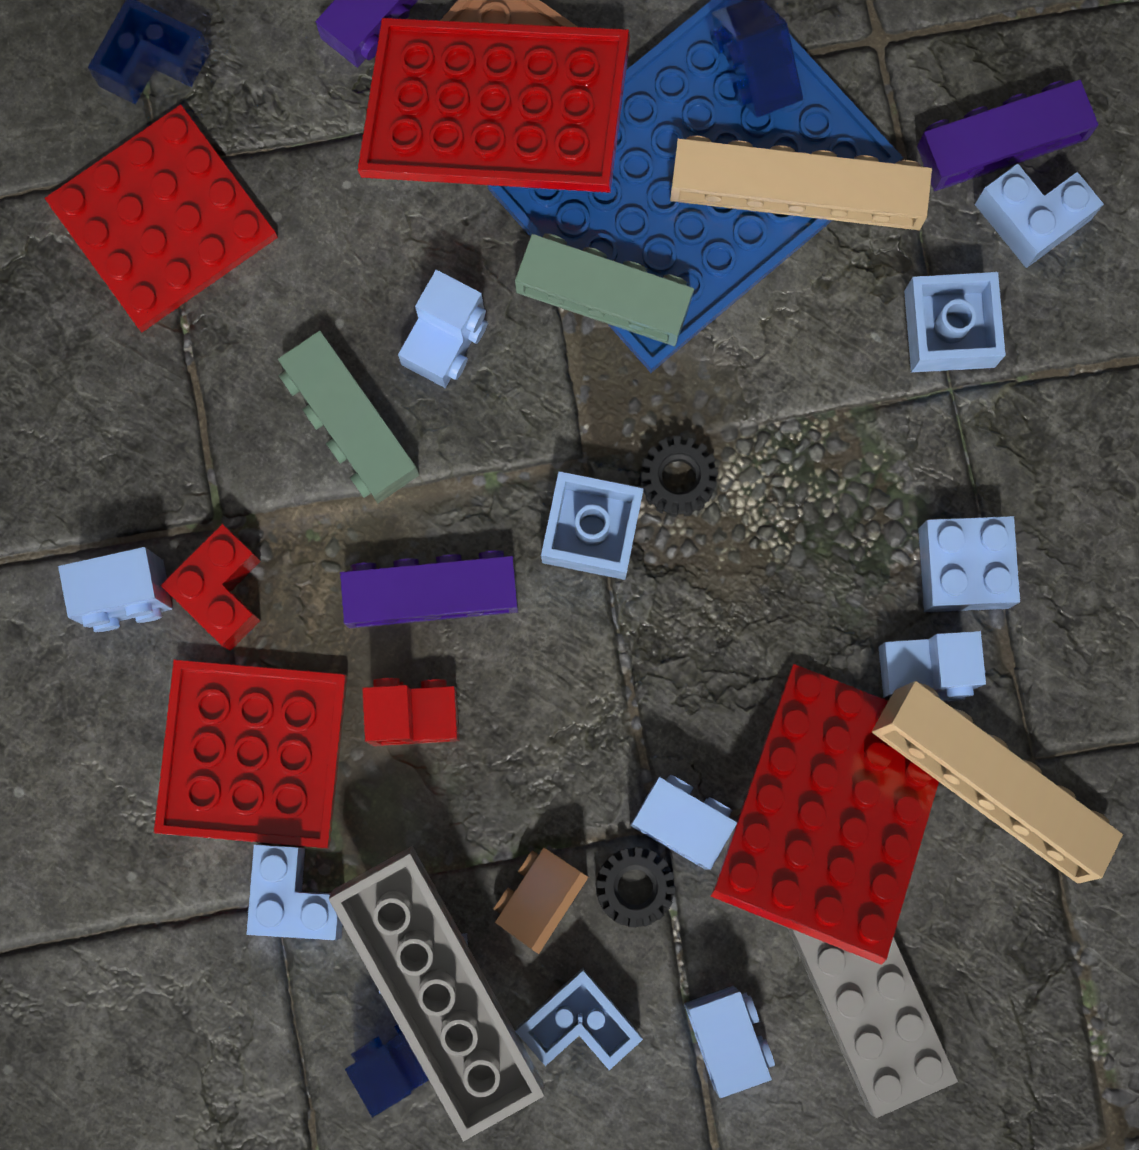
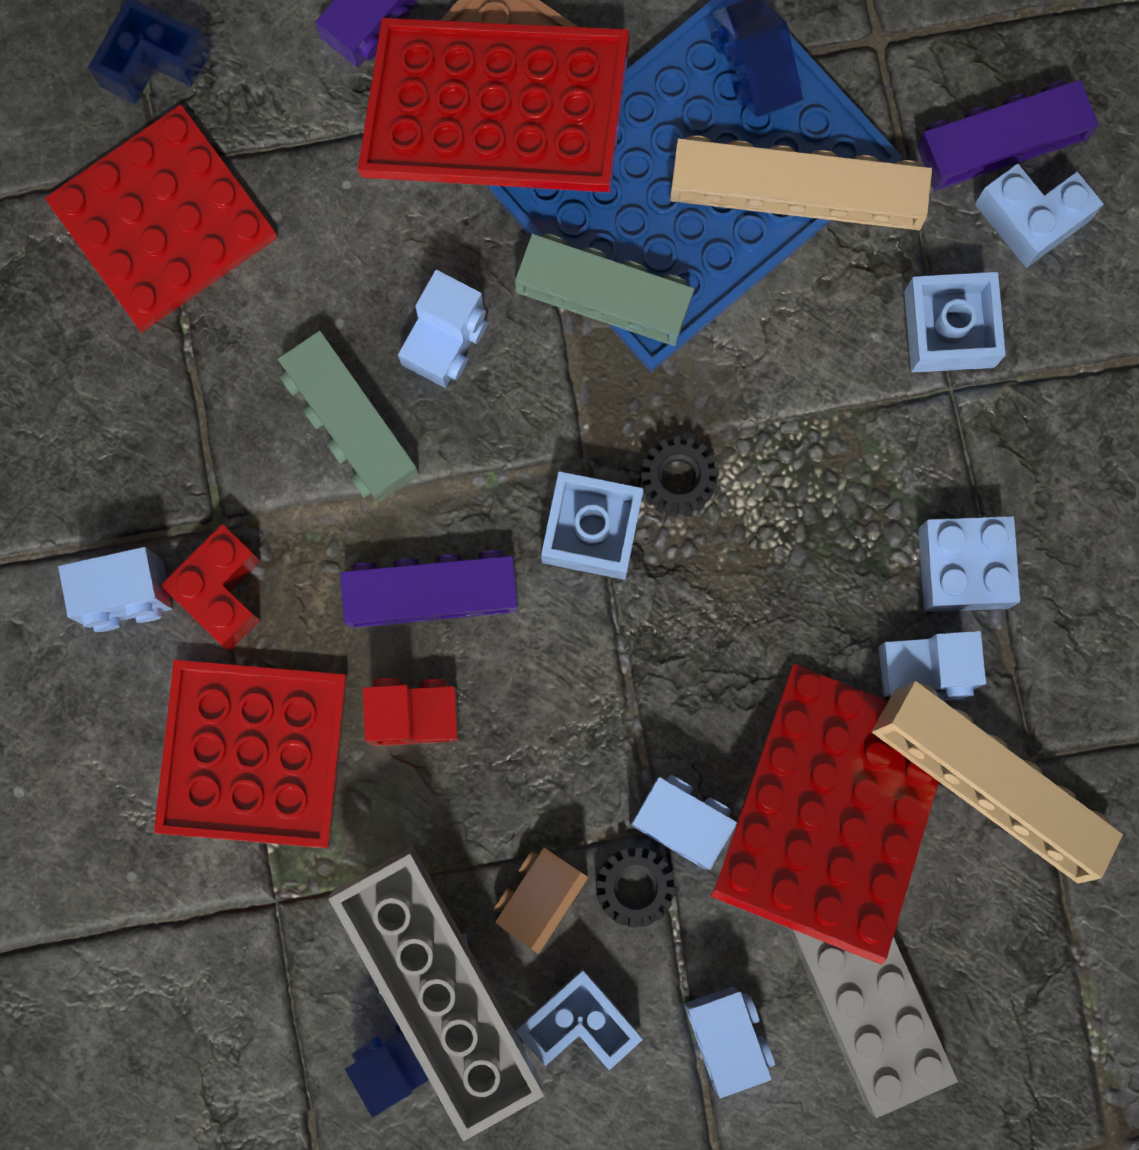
(278, 902): light blue brick -> none

